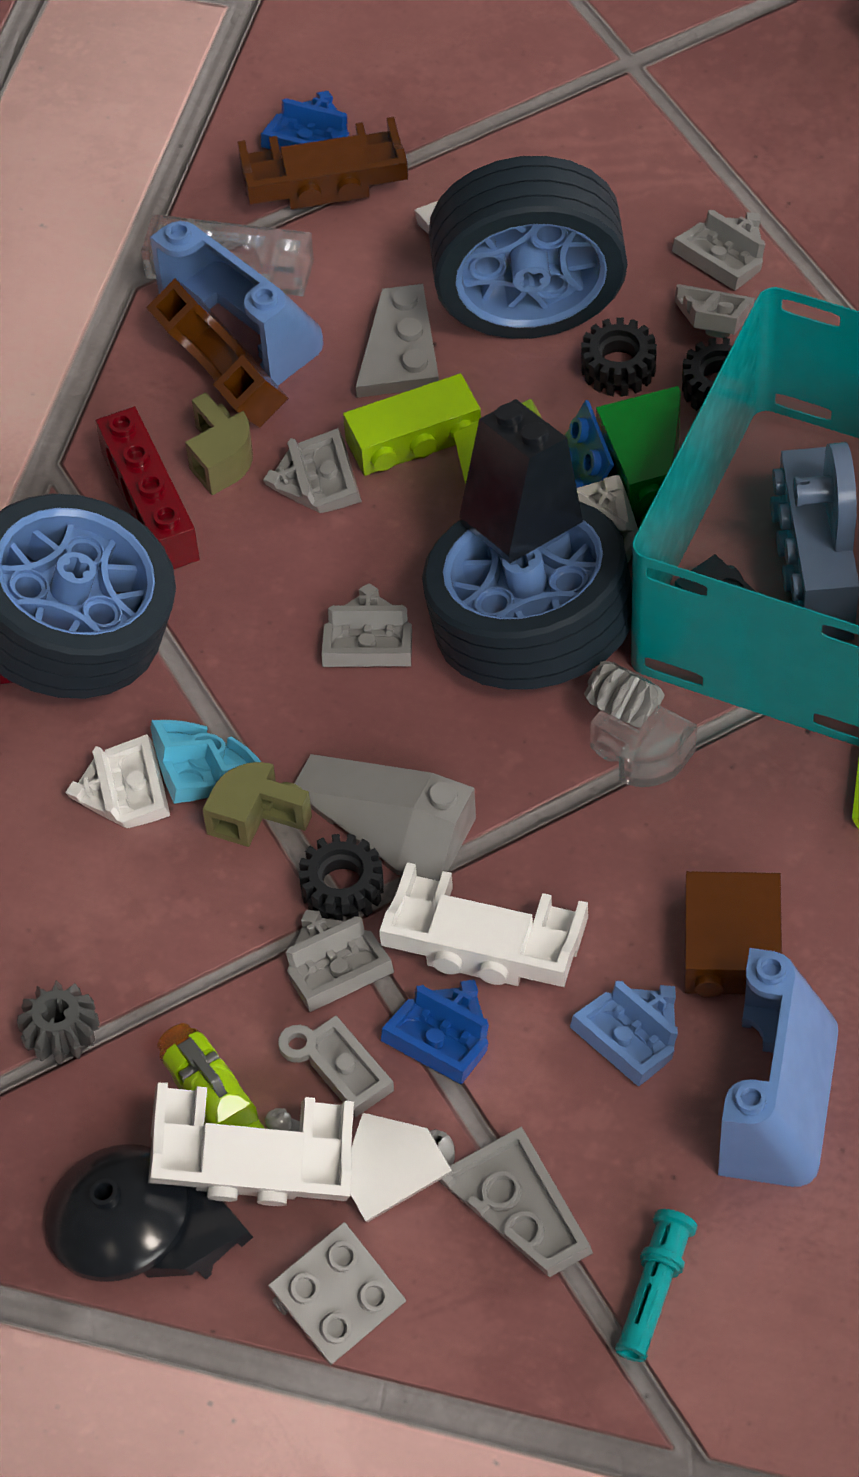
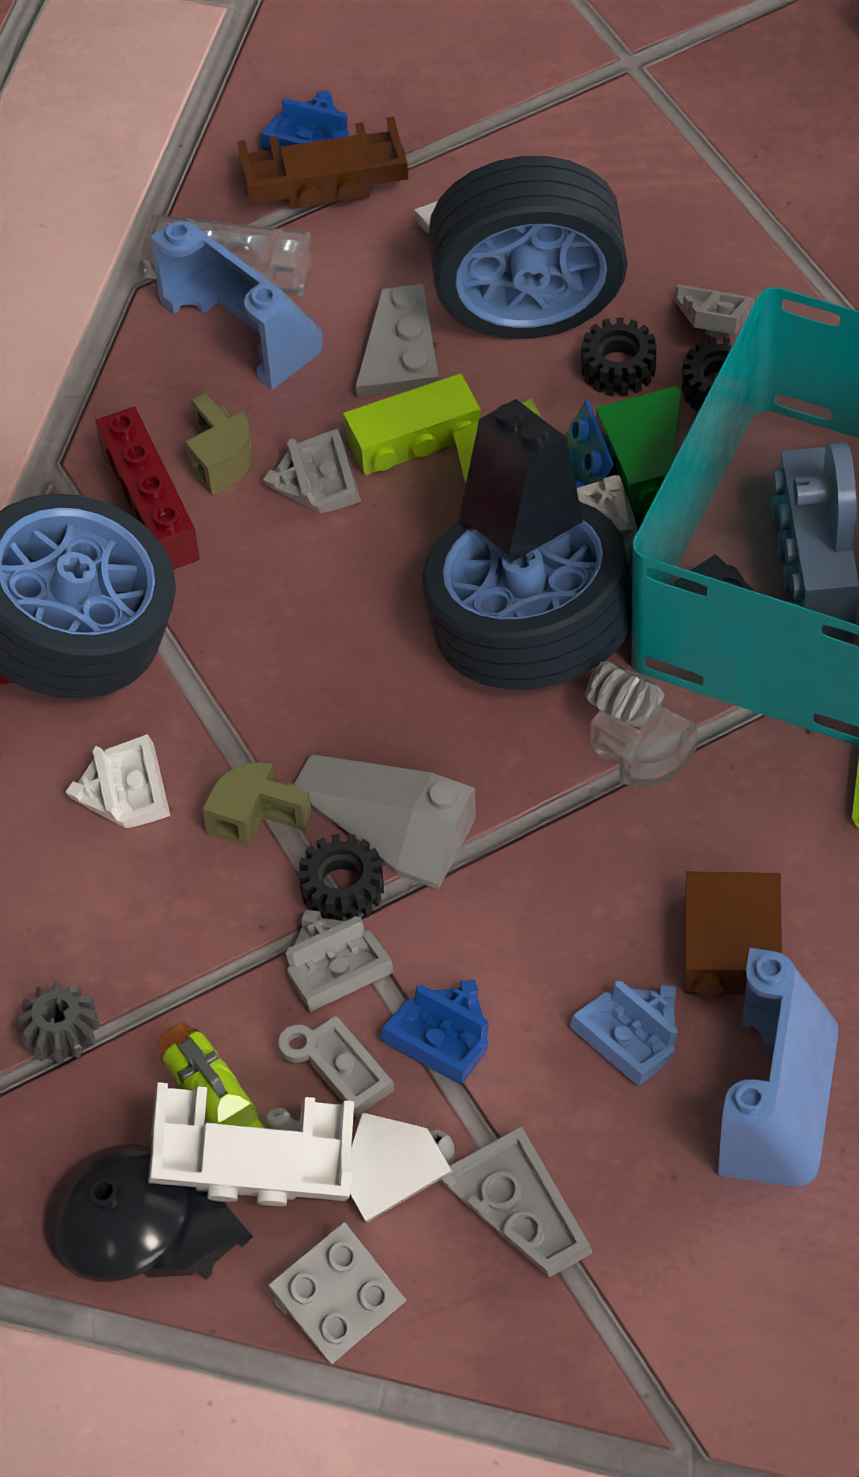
(193, 758): medium azure brick -> none
(218, 351): reddish brown arch -> none
(367, 633): light grey slope -> none
(481, 937): white bracket -> none
(660, 1264): teal pin -> none
(724, 247): light grey slope -> none

